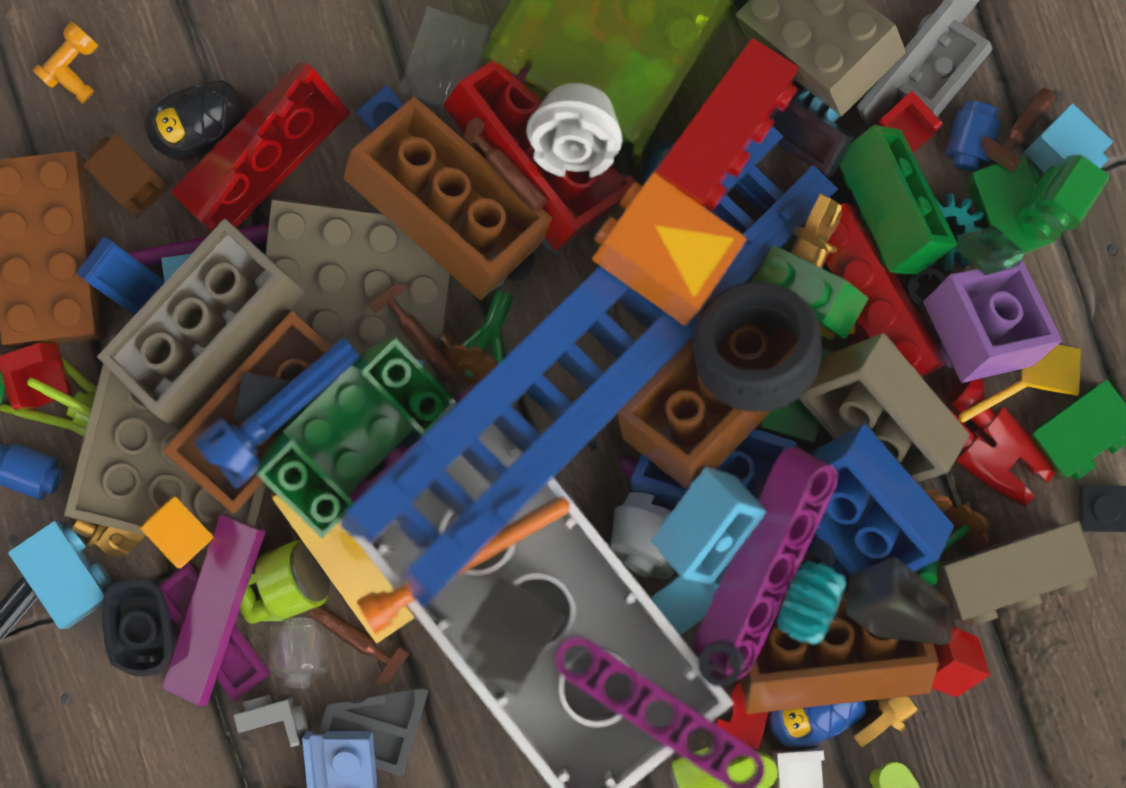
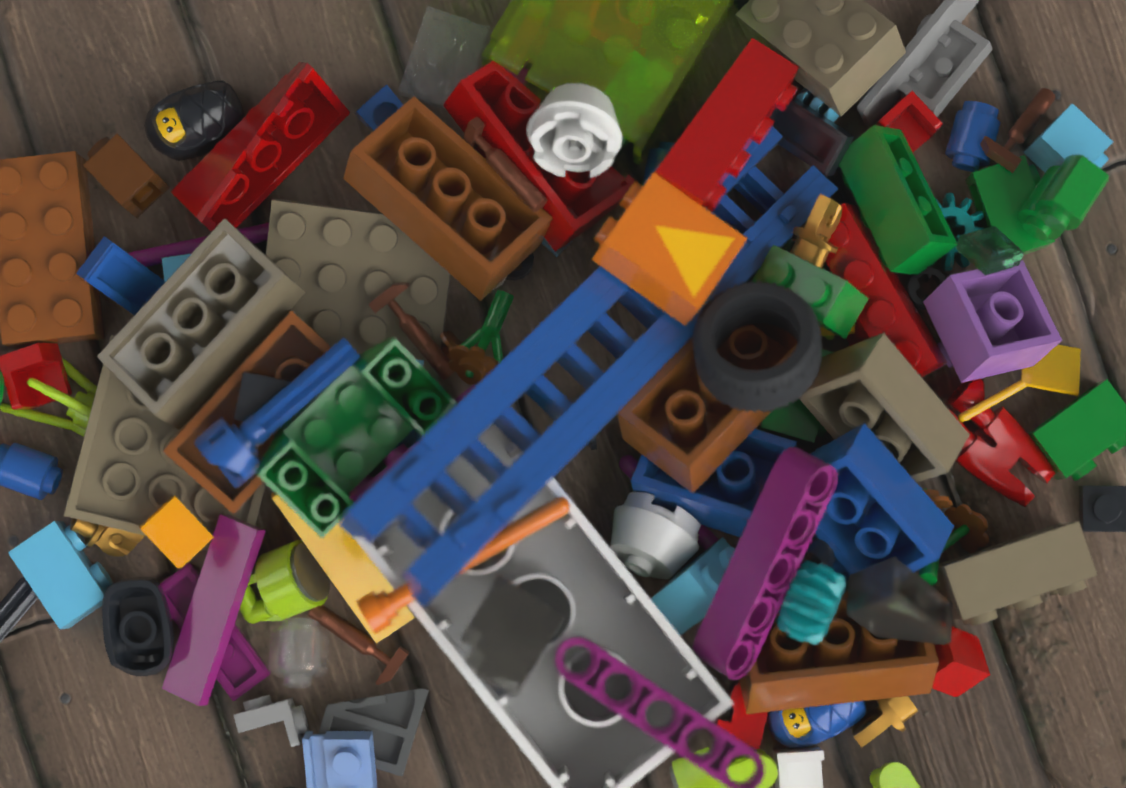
(57, 68): light orange piece -> none
(705, 665): black bush -> none
(708, 526): medium azure brick -> none

